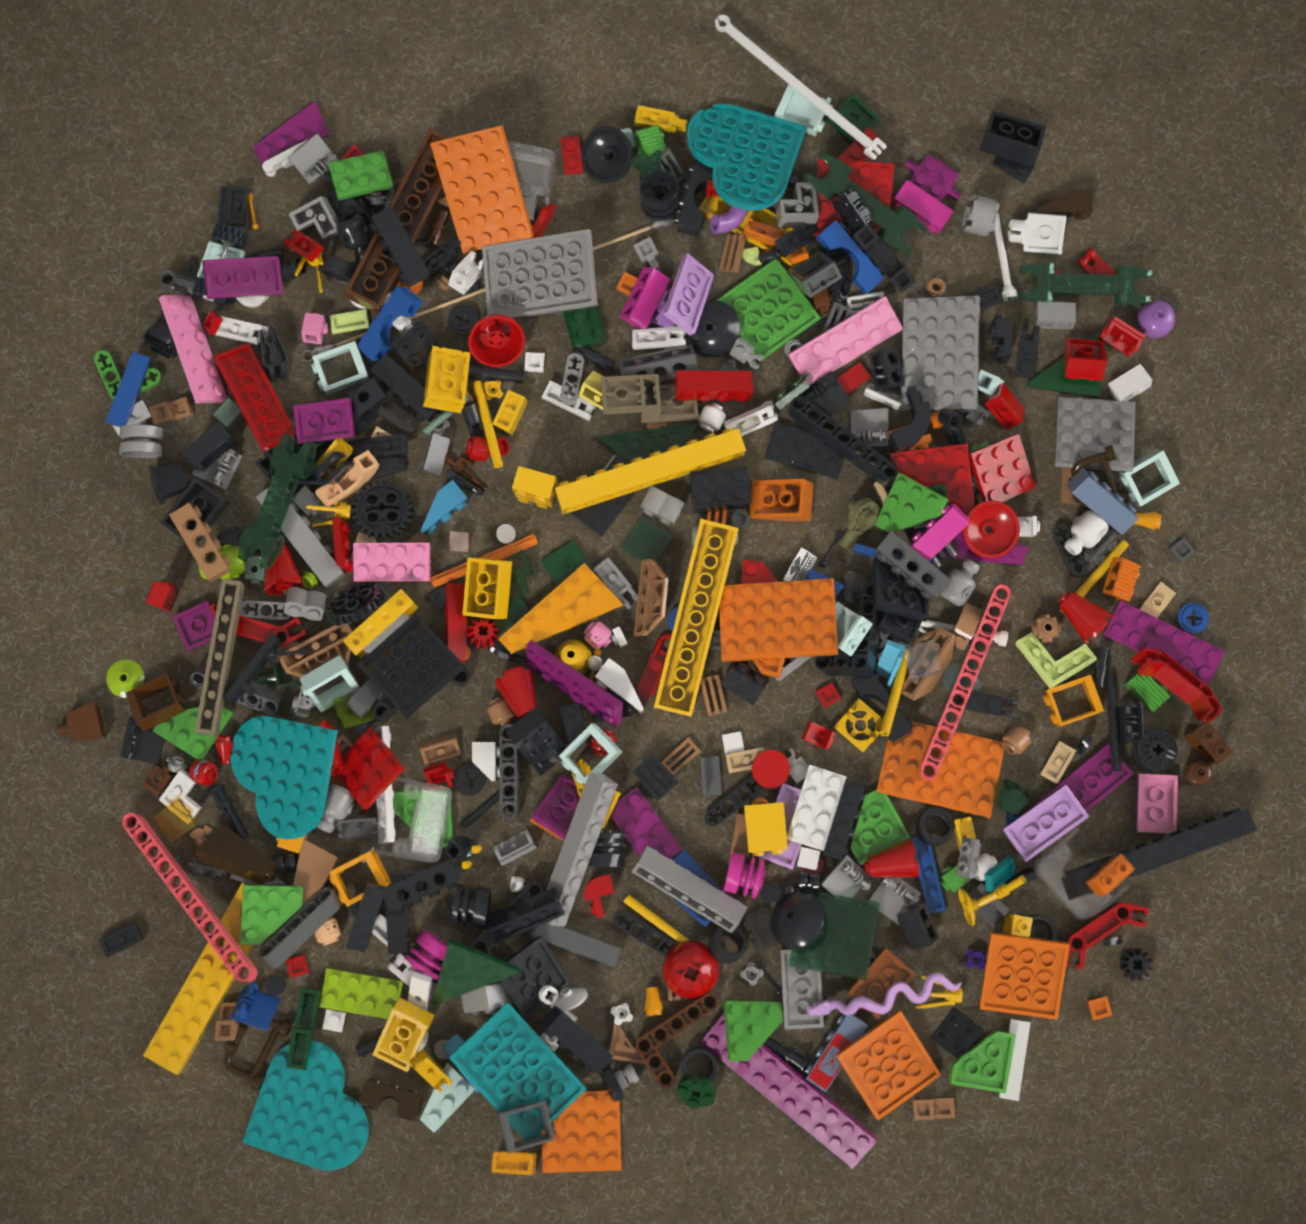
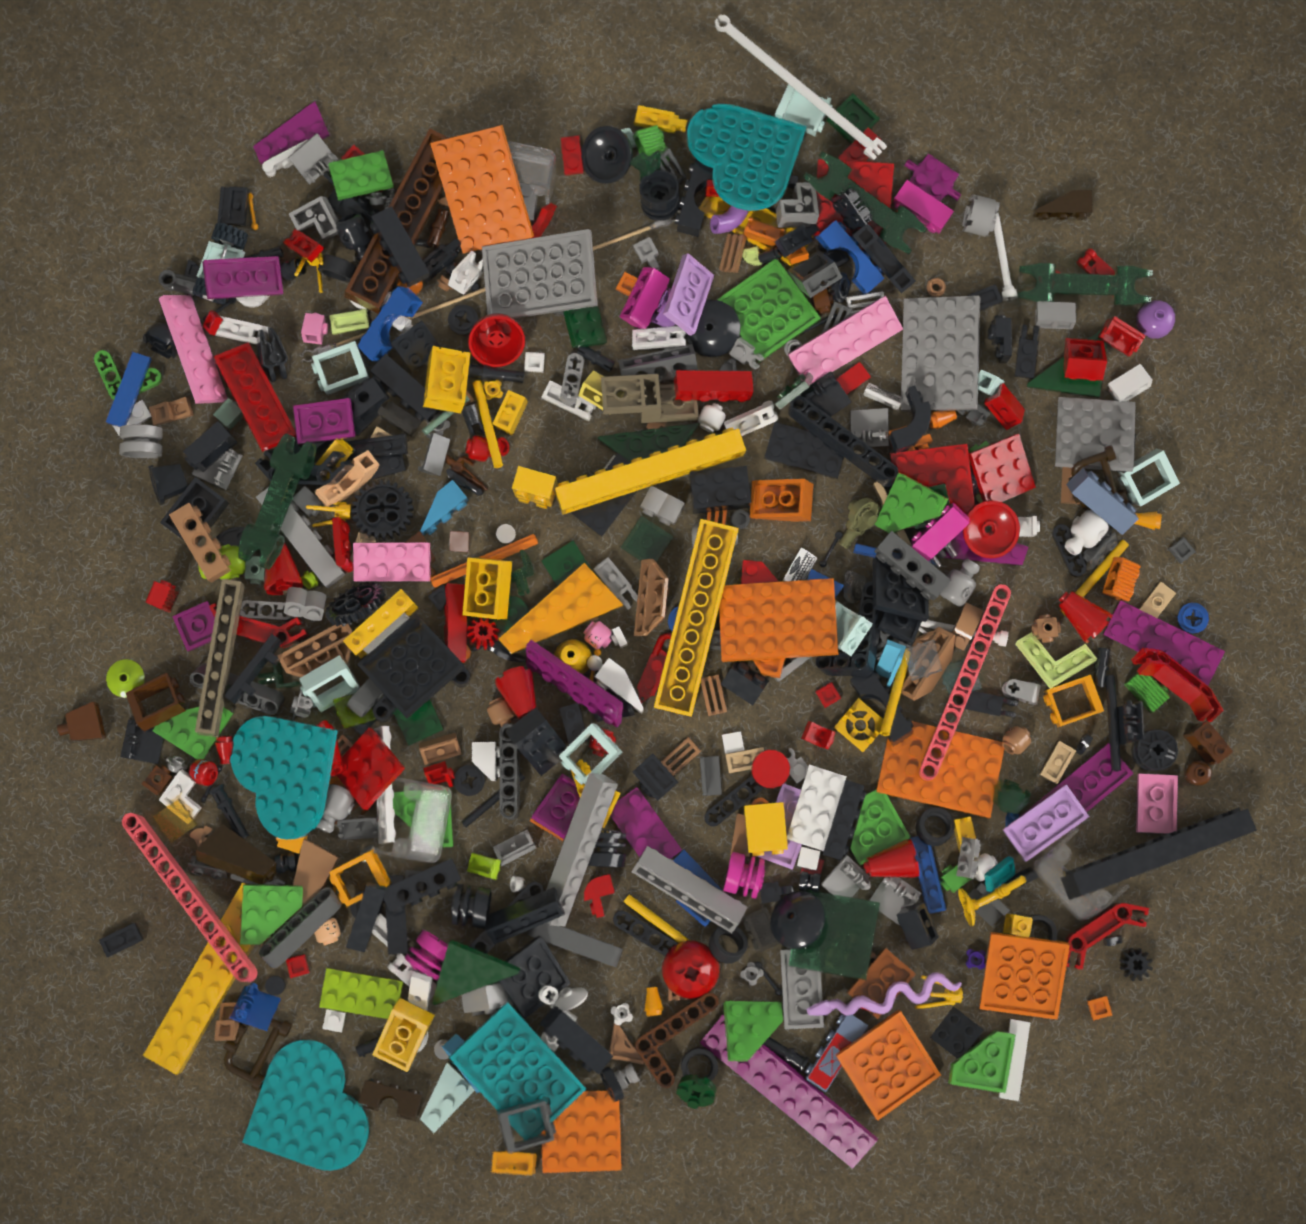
(270, 654): black hinge -> none
(304, 1028): dark green slope -> none
(420, 724): none -> dark green plate
(430, 1070): yellow hinge -> none
(460, 849): black piece -> none
(484, 866): none -> lime tile
(886, 369): black brick -> none
(934, 1108): medium nougat slope -> none
(952, 425): black piece -> none
(1012, 138): black brick -> none
(1015, 169): black plate -> none
(1024, 691): none -> light grey piece
(1039, 232): white plate -> none
(1110, 875): orange brick -> none

